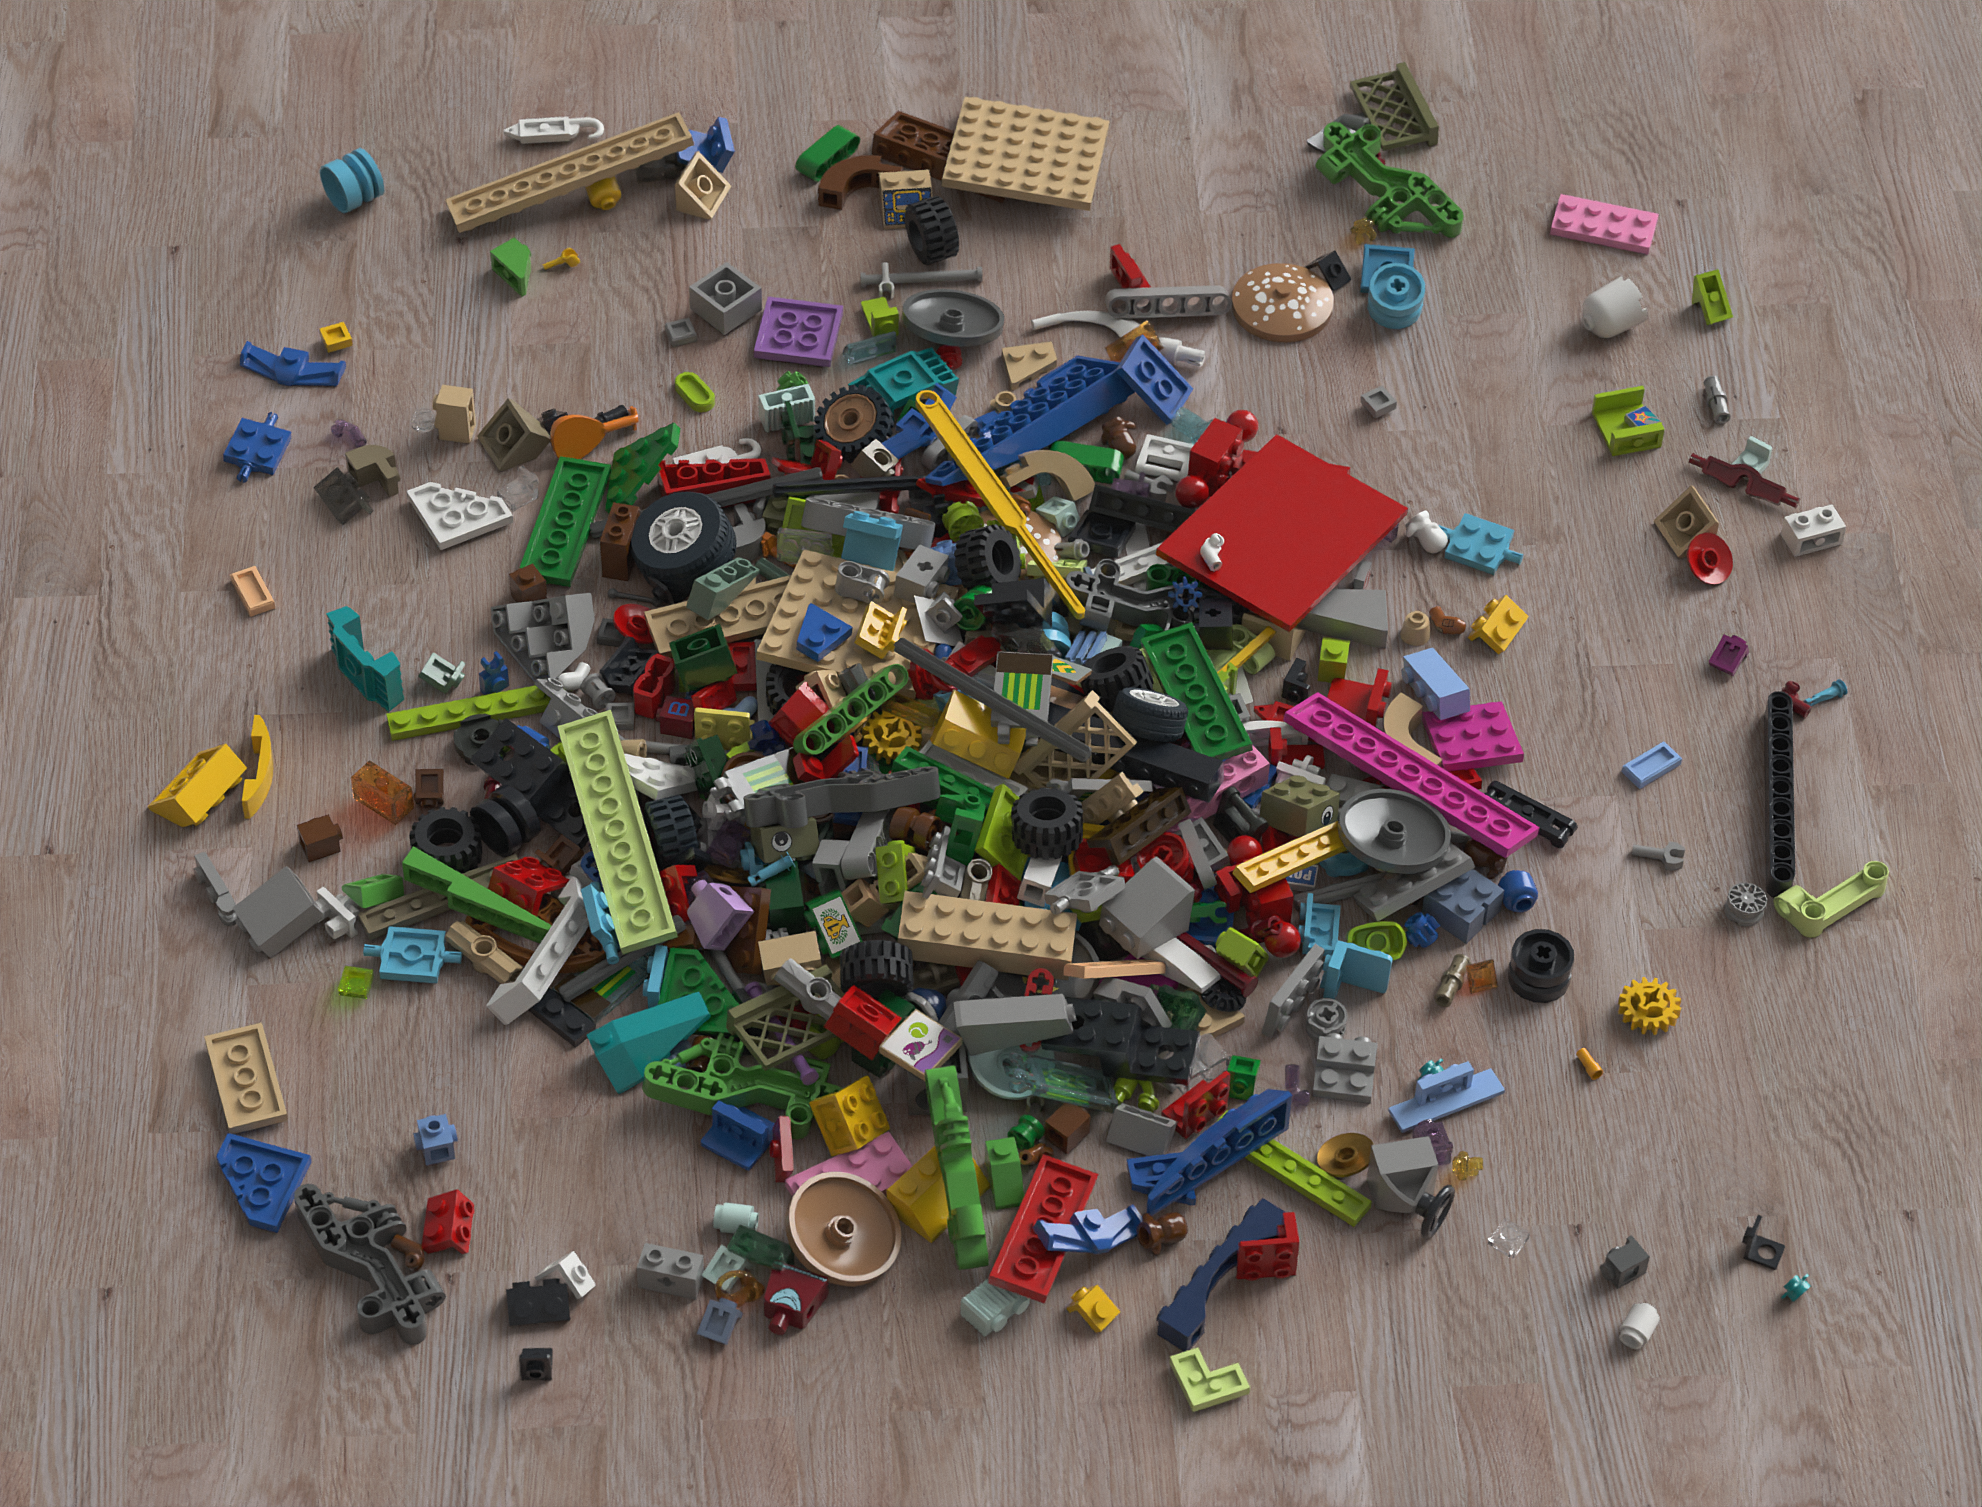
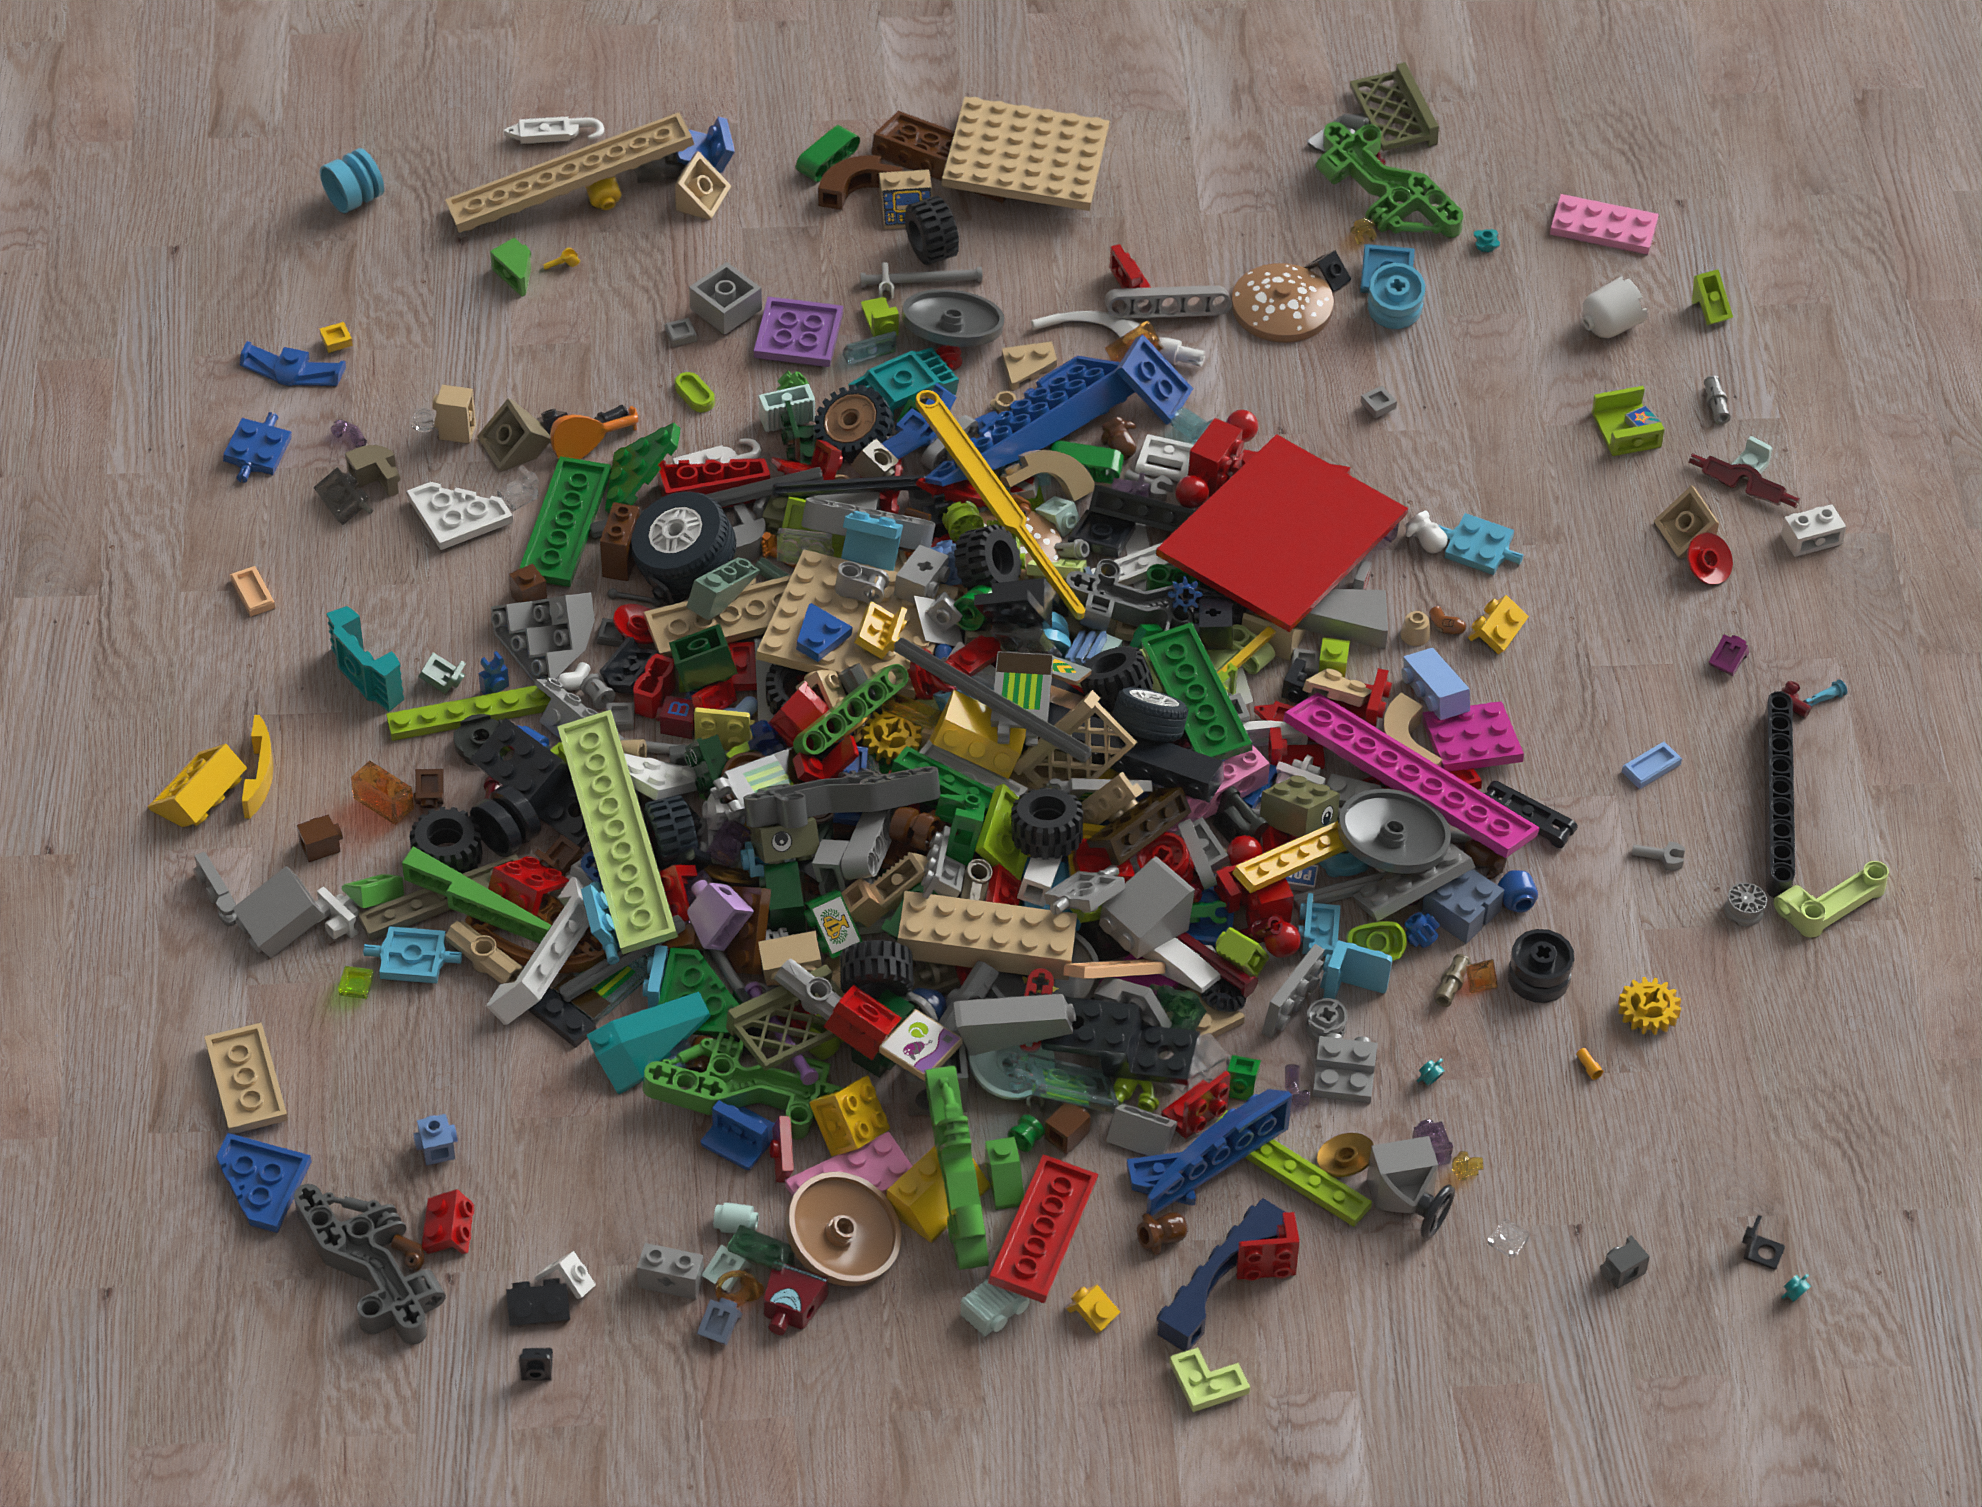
(771, 870): medium azure piece -> none
(892, 871): lime bracket -> none
(1033, 1155): dark orange arm -> none
(1089, 1231): blue plate -> none
(1210, 551): white arm -> none
(1312, 660): none -> light grey tile
(1338, 687): none -> tan wing
(1446, 1094): light blue bracket -> none
(1486, 240): none -> teal plate
(1639, 1325): white brick -> none

